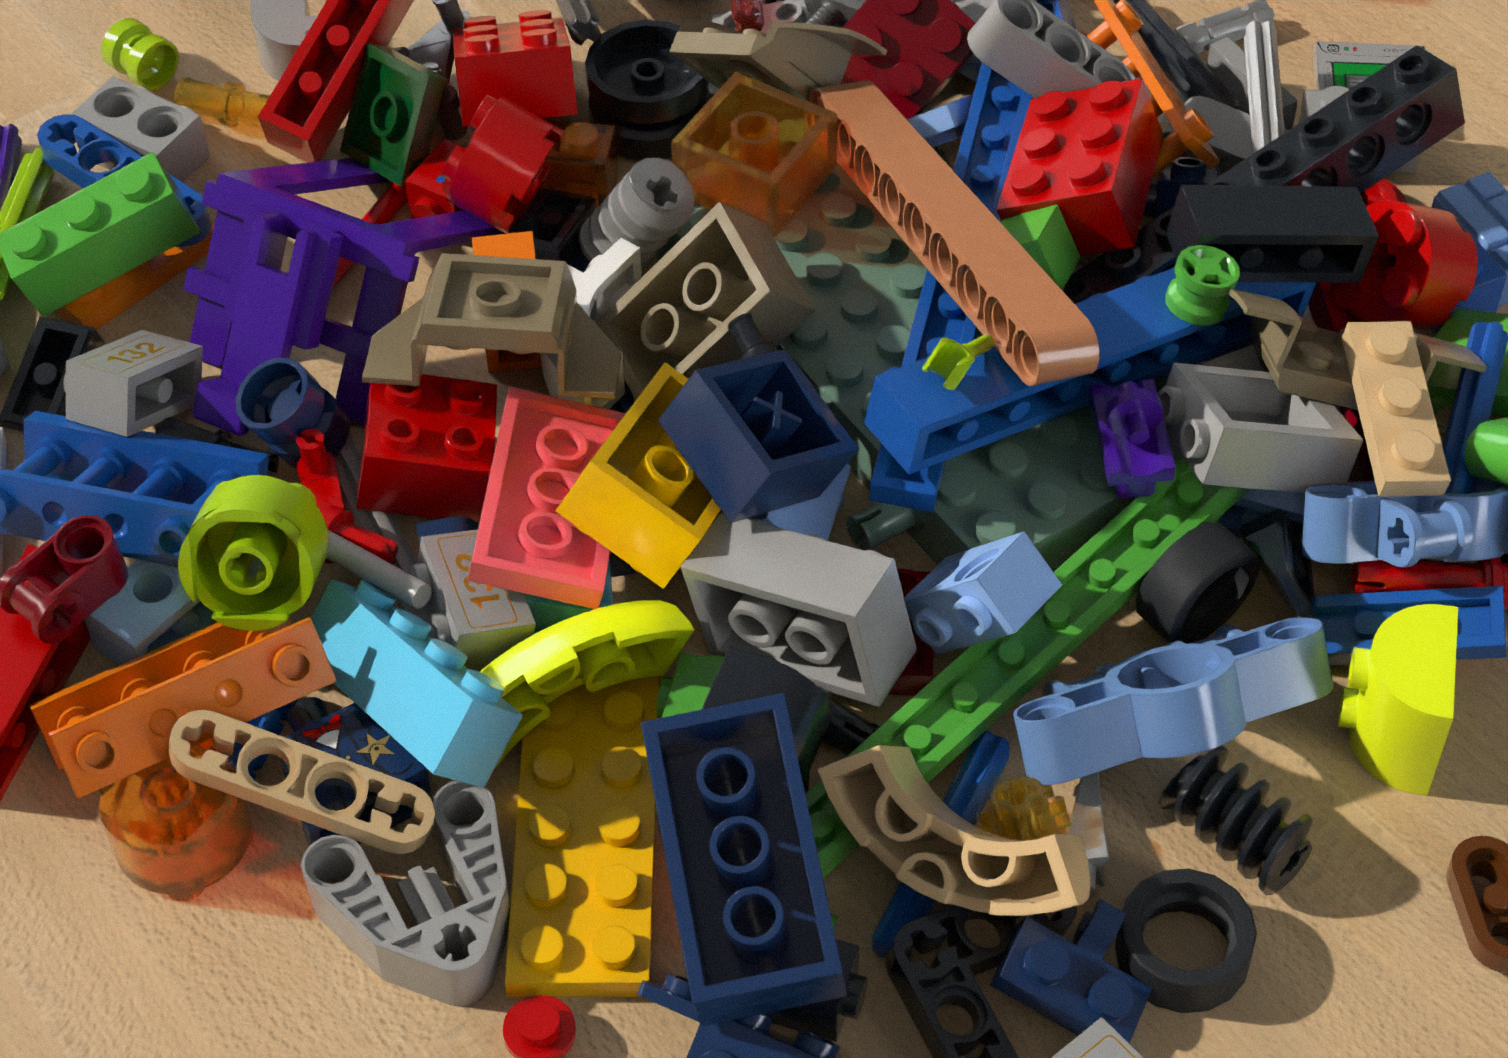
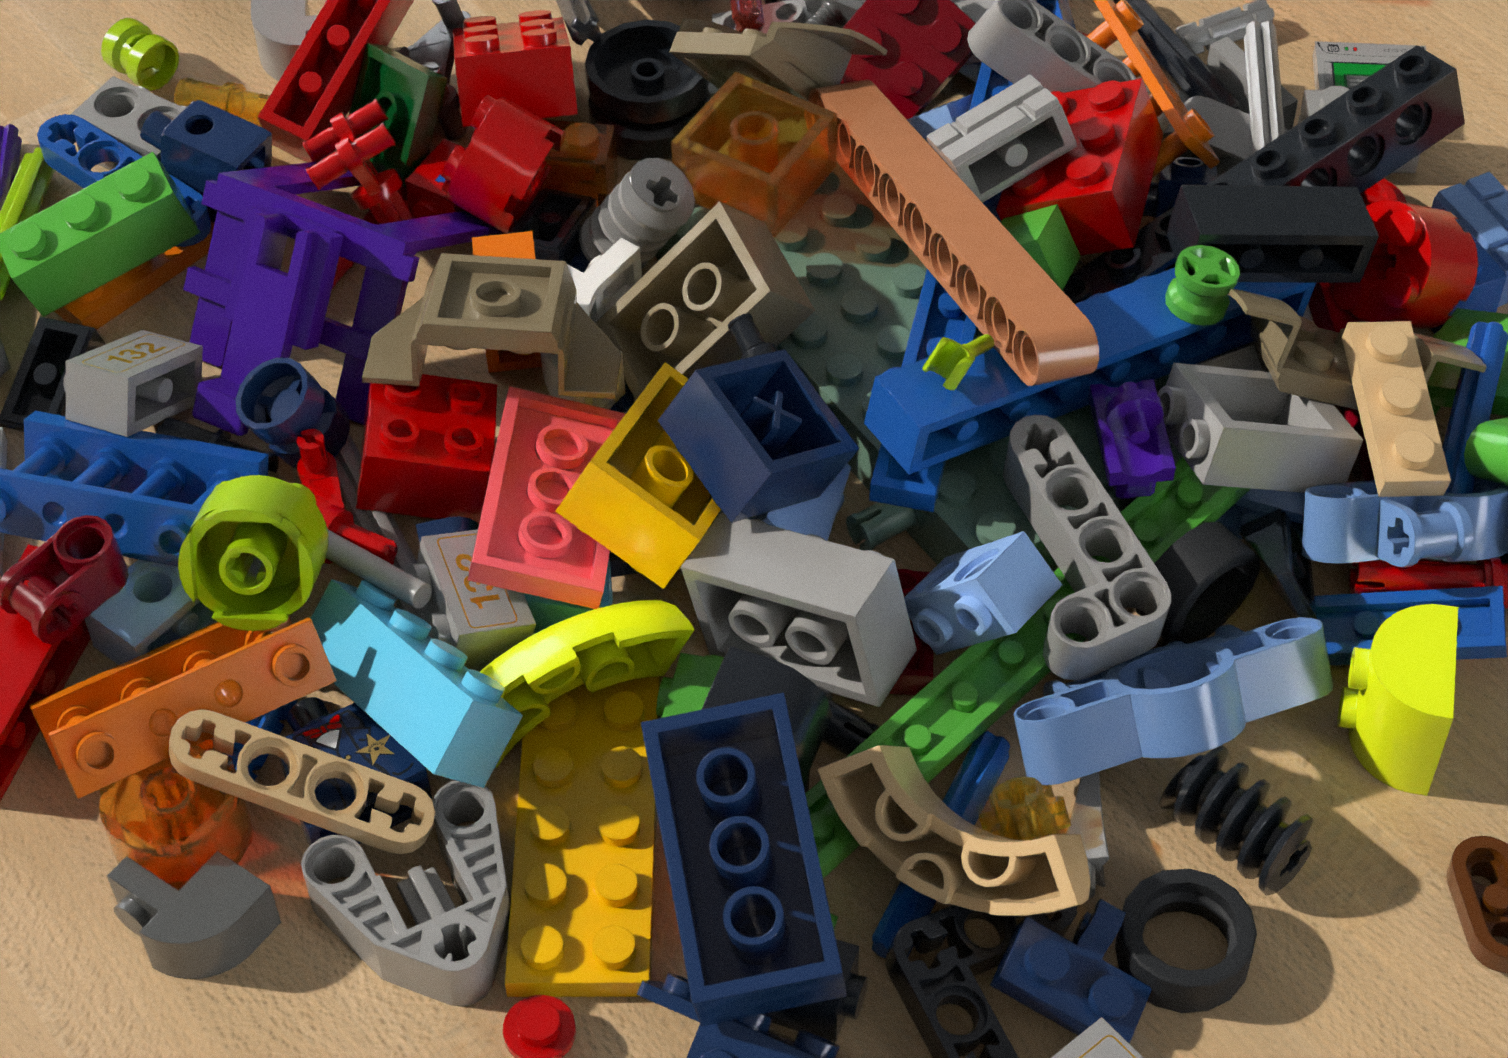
(203, 925): none -> dark grey brick
(206, 143): none -> dark blue torso
(353, 154): none -> red axle
(1005, 138): none -> light grey brick
(1049, 471): none -> light grey beam

